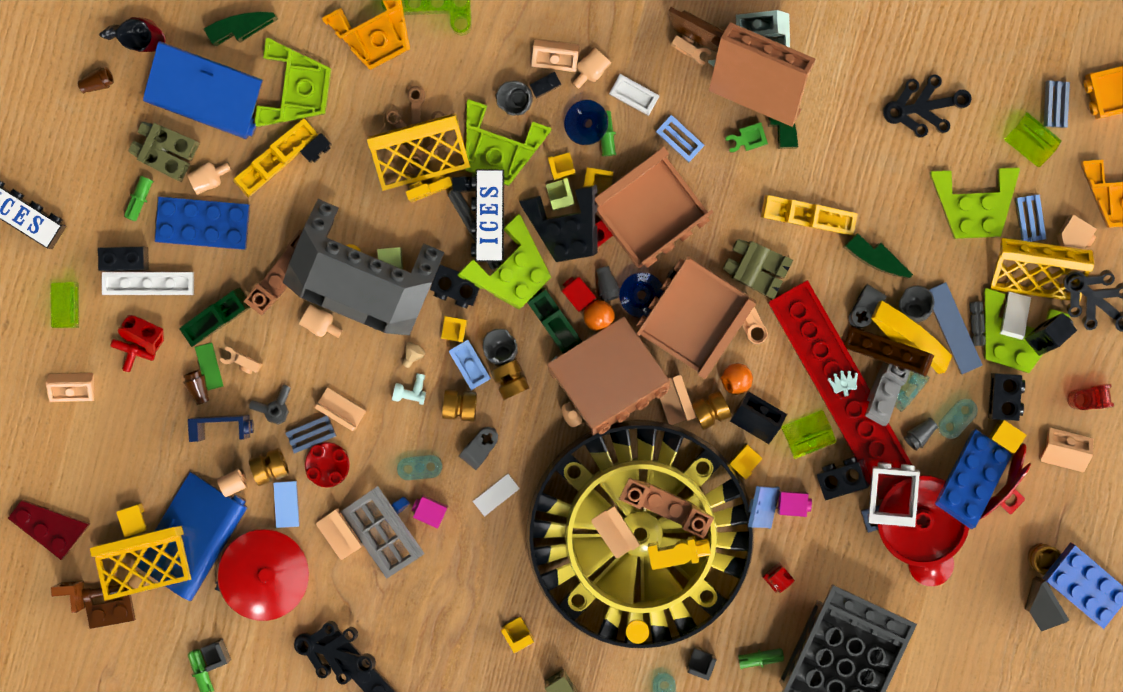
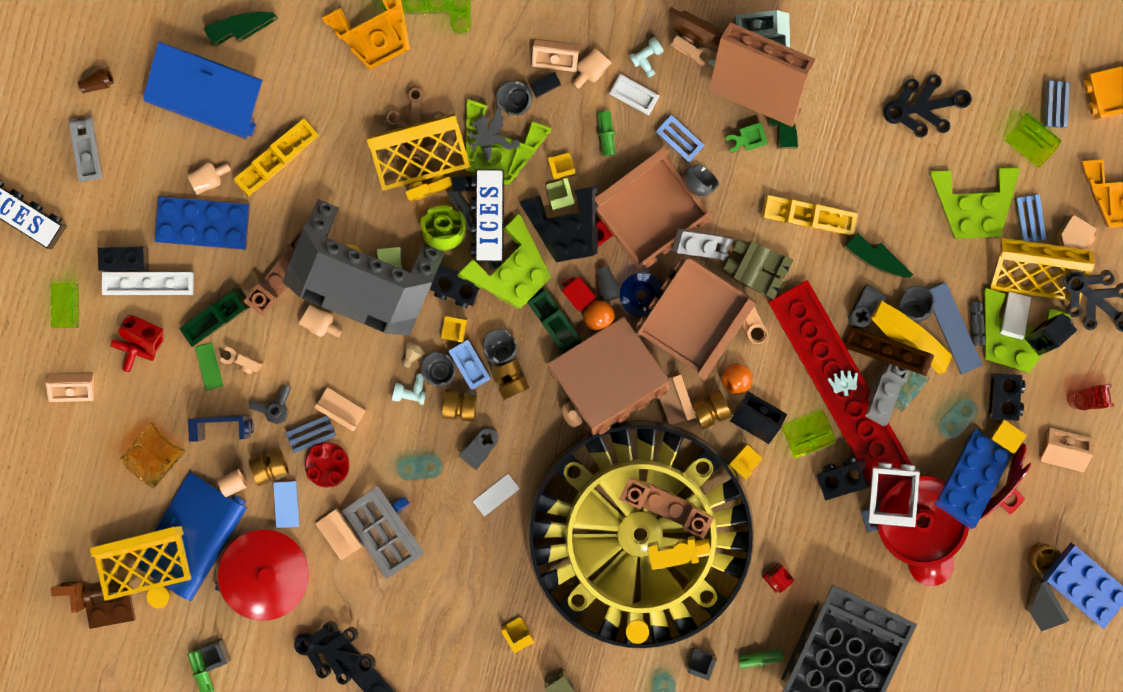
(50, 529): dark red wing -> none
(85, 149): none -> light grey plate
(132, 520): yellow panel -> none
(136, 34): black hair -> none
(138, 198): bright green axle -> none
(151, 456): none -> clear yellow slope
(157, 146): olive hips -> none
(158, 597): none -> yellow tile
(196, 385): reddish brown cone -> none
(303, 90): lime wing -> none
(316, 148): black piece -> none
(429, 511): dark pink brick -> none
(438, 369): none -> dark grey hair
(443, 227): none -> lime cylinder
(487, 138): none -> dark grey piece
(576, 121): clear blue dish -> none
(601, 178): yellow panel -> none
(615, 532): light nougat panel -> none
(641, 57): none -> light aqua piece
(700, 180): none -> dark grey hair
(702, 244): none -> light grey plate
(763, 507): medium blue container -> none
(794, 503): dark pink brick -> none
(920, 434): dark grey cone -> none

